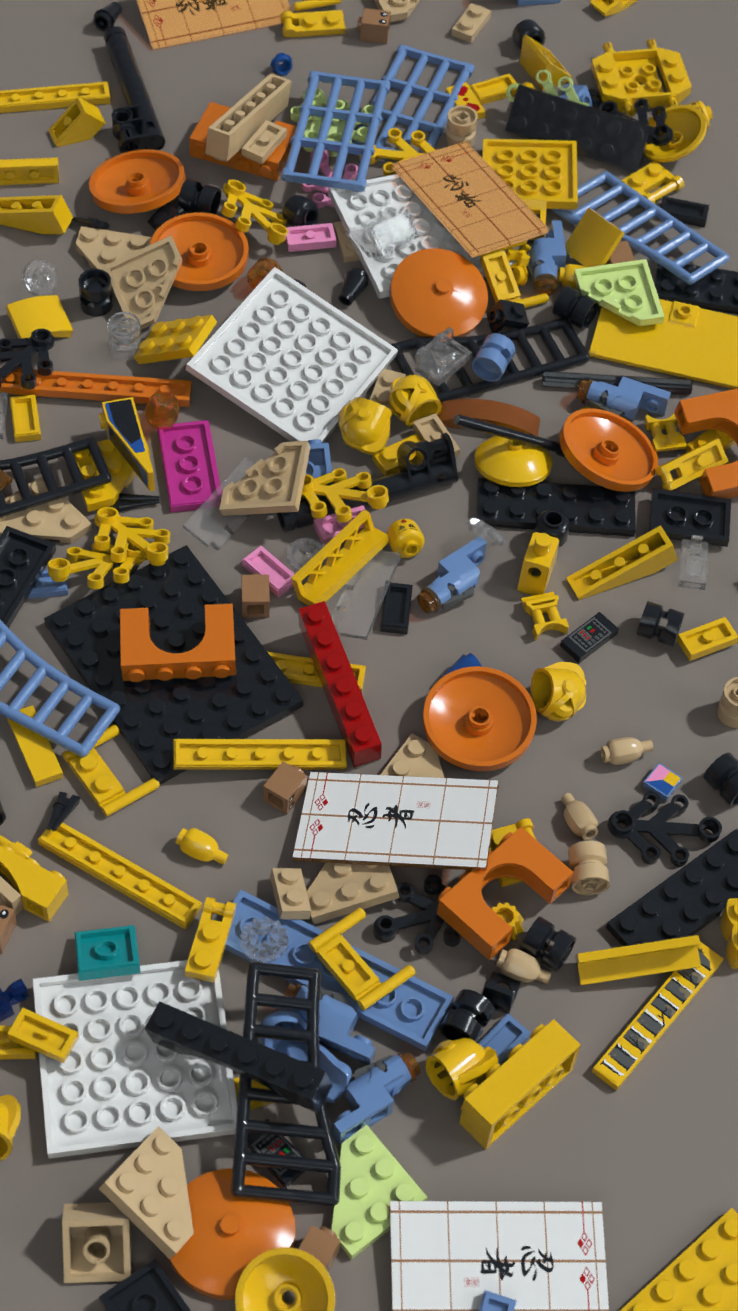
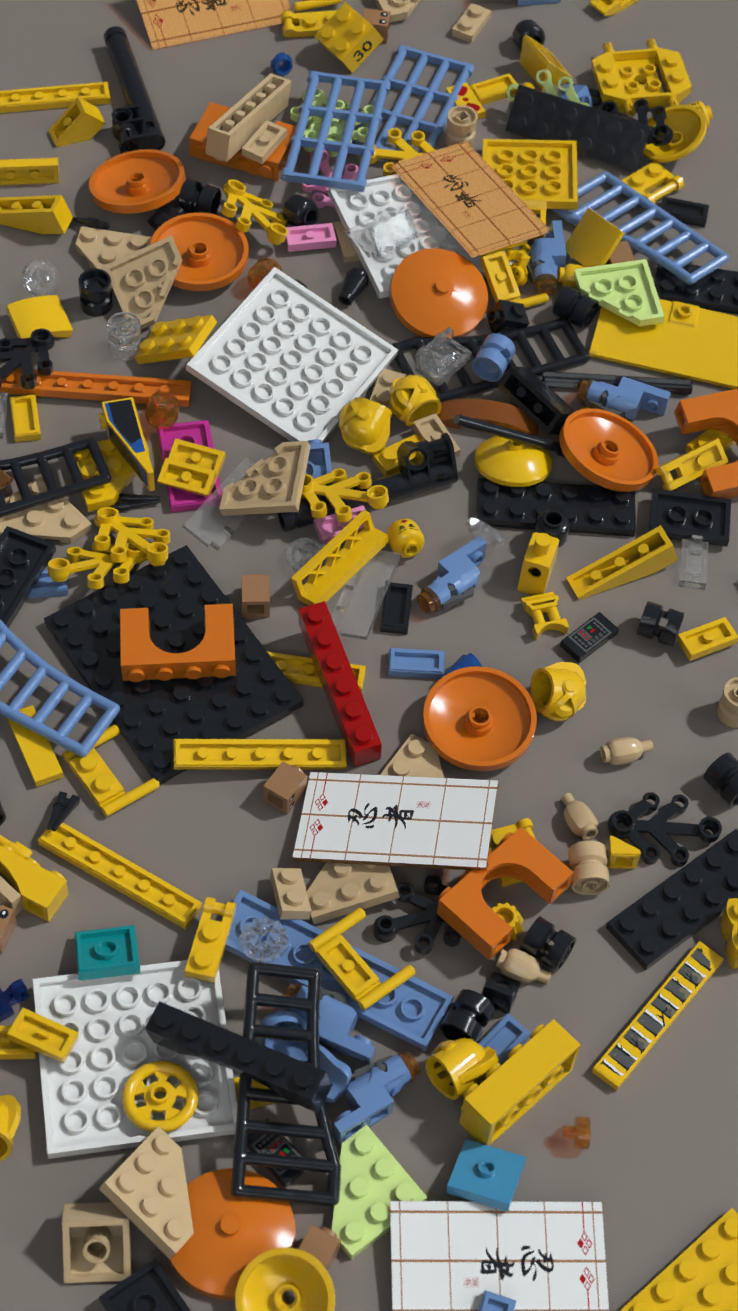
(107, 16): black cone -> none
(173, 1117): none -> yellow plate
(192, 467): none -> yellow slope
(200, 846): yellow plant -> none
(264, 563): bright pink tile -> none
(349, 37): none -> yellow brick
(416, 663): none -> medium blue tile
(486, 1175): none -> dark azure plate
(535, 399): none -> black brick
(579, 1132): none -> clear orange tile
(621, 854): none -> yellow slope
(638, 960): yellow fence -> none
(662, 442): yellow piece -> none
(662, 782): tile -> none

